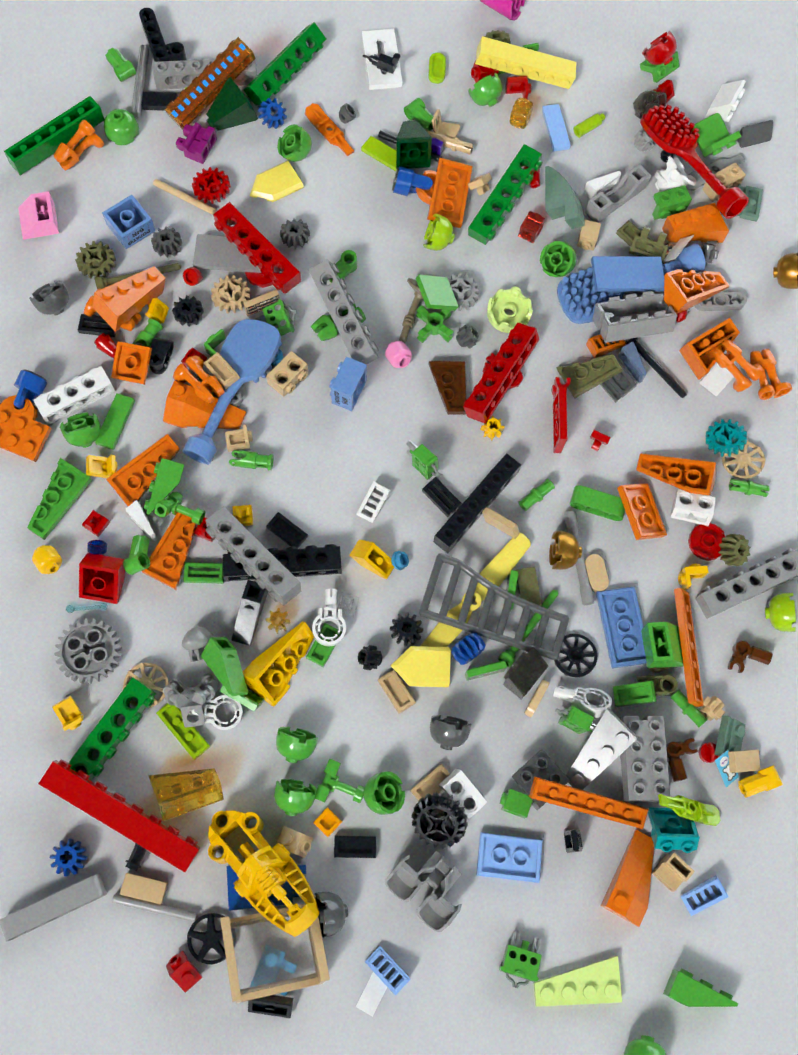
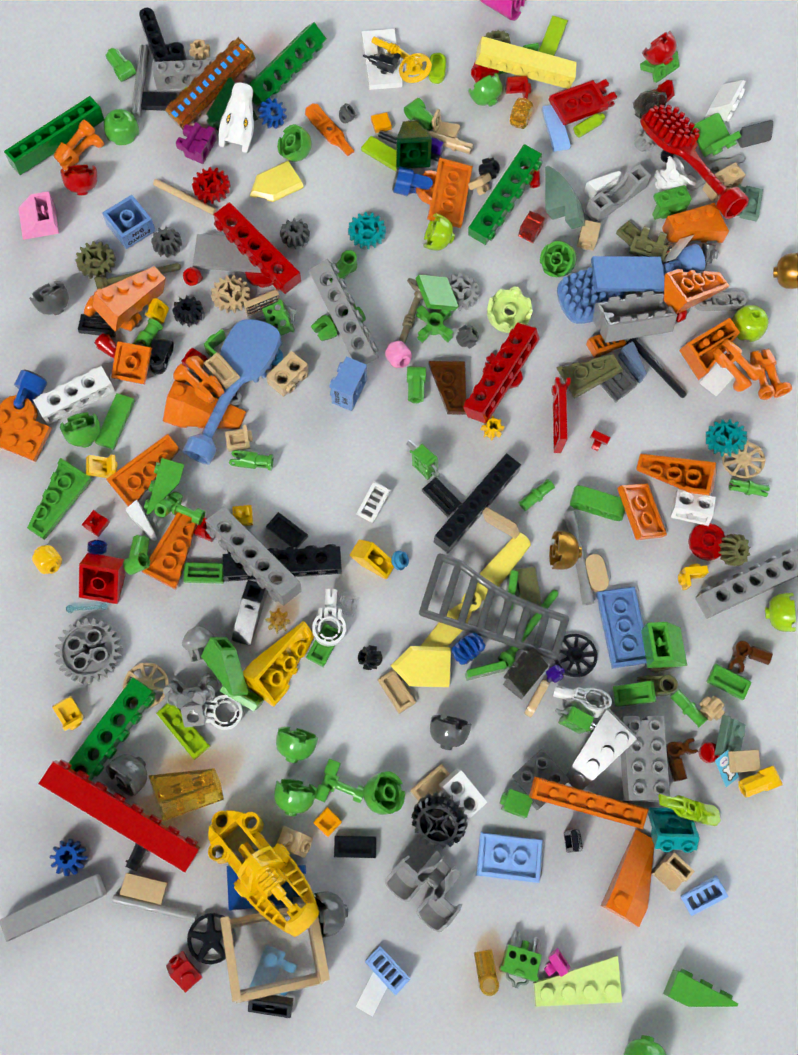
(79, 178): none -> red cylinder
(128, 772): none -> dark grey cylinder
(199, 49): none -> tan gear
(237, 120): none -> white animal
(366, 230): none -> teal gear
(381, 122): none -> light orange tile
(409, 622): black gear -> none
(413, 61): none -> yellow dish
(416, 378): none -> bright green piece
(486, 969): none -> clear yellow piece
(489, 166): none -> black gear
(553, 35): none -> lime tile
(555, 673): none -> dark purple plate
(557, 963): none -> dark pink tile
(582, 101): none -> red tile
(688, 648): orange tile -> none
(729, 682): none -> bright green tile
(750, 322): none -> lime cylinder

